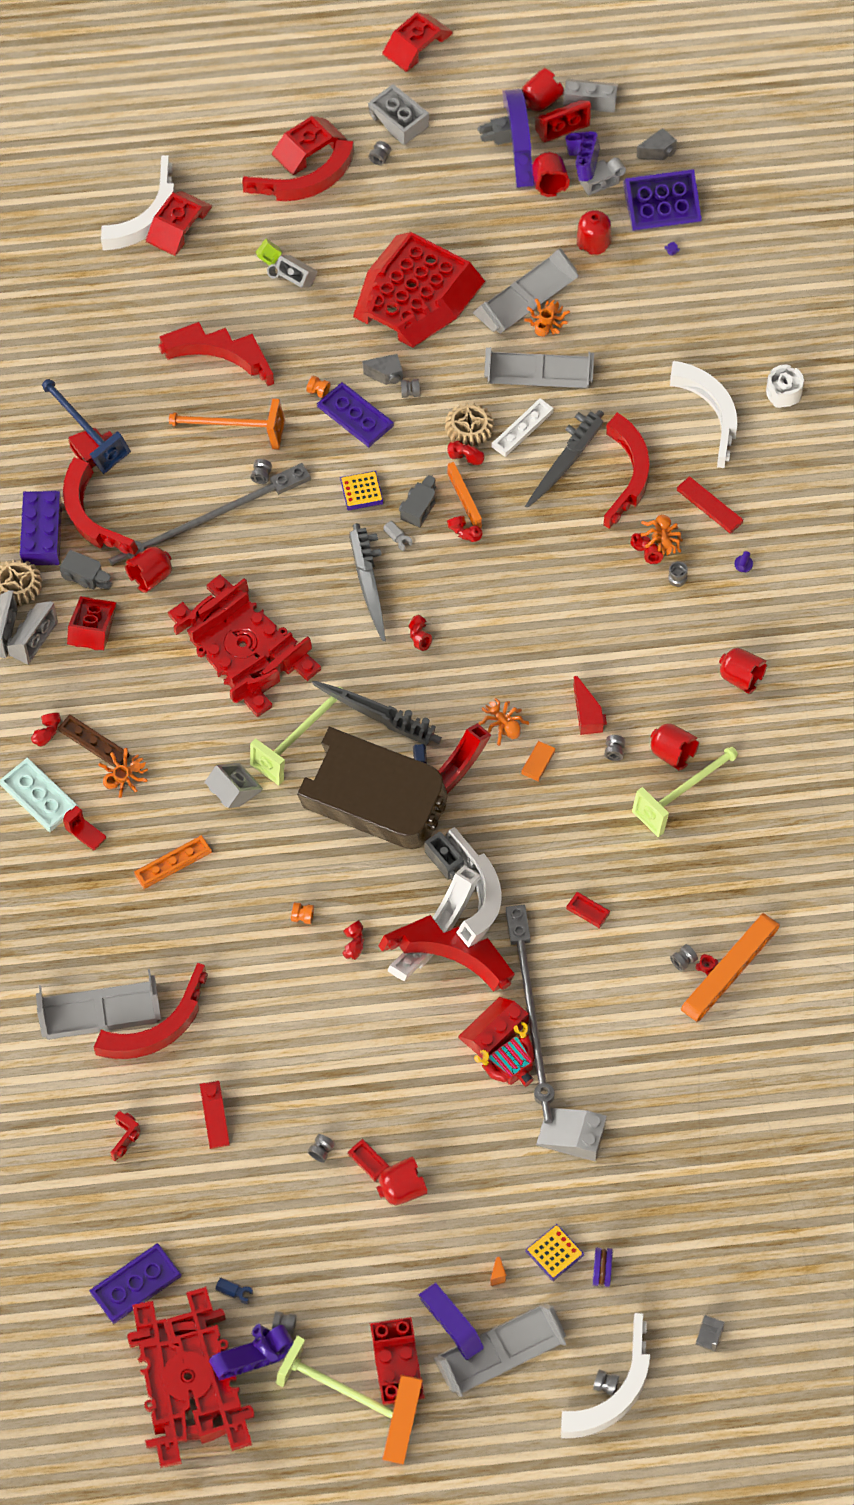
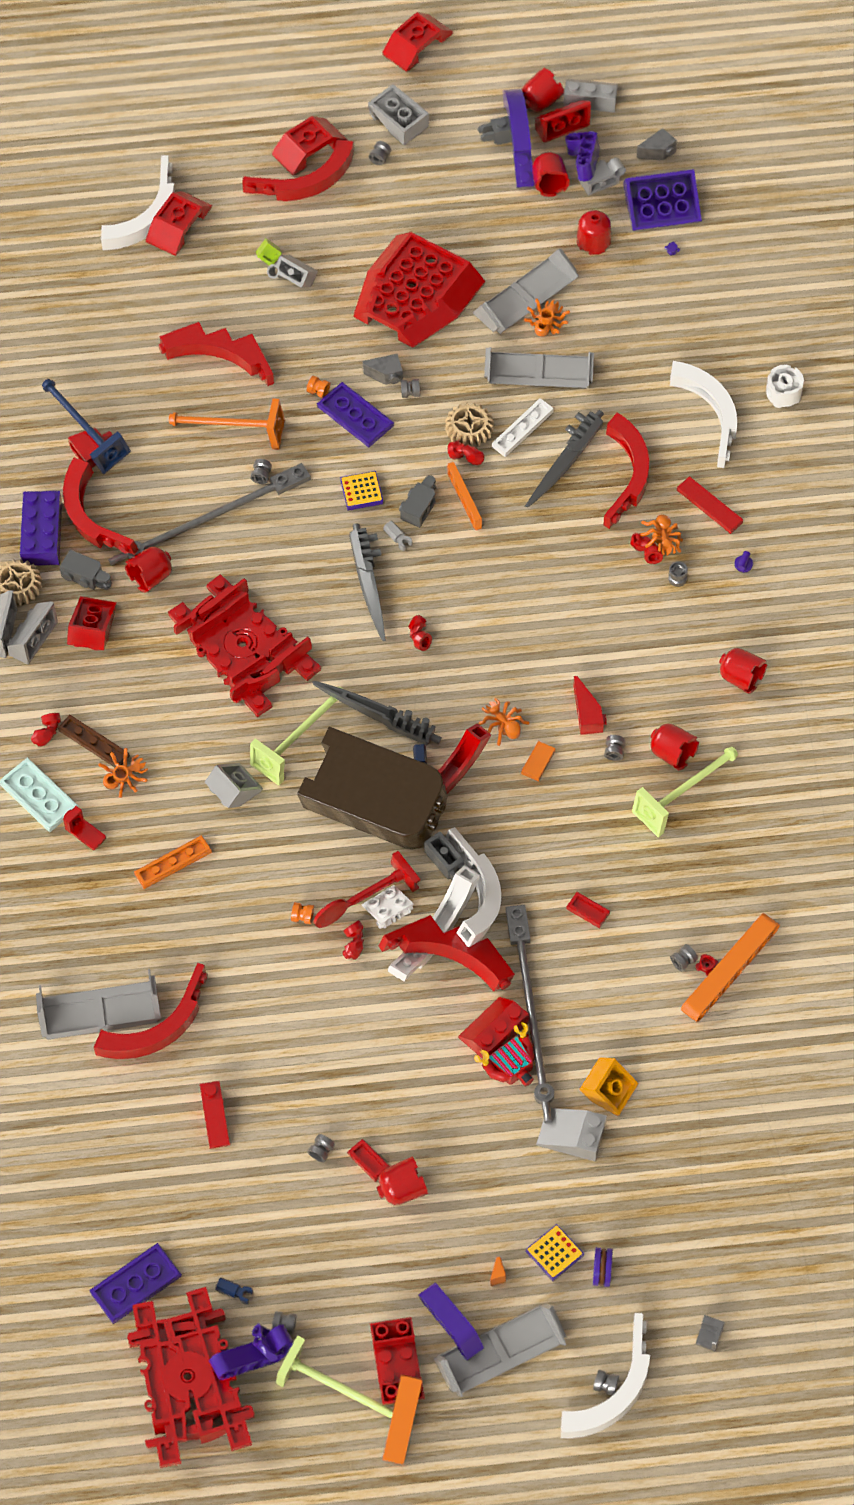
(129, 1124): red bracket -> none
(335, 909): none -> red piece
(388, 905): none -> white hinge
(457, 524): red arm -> none
(609, 1085): none -> light orange slope

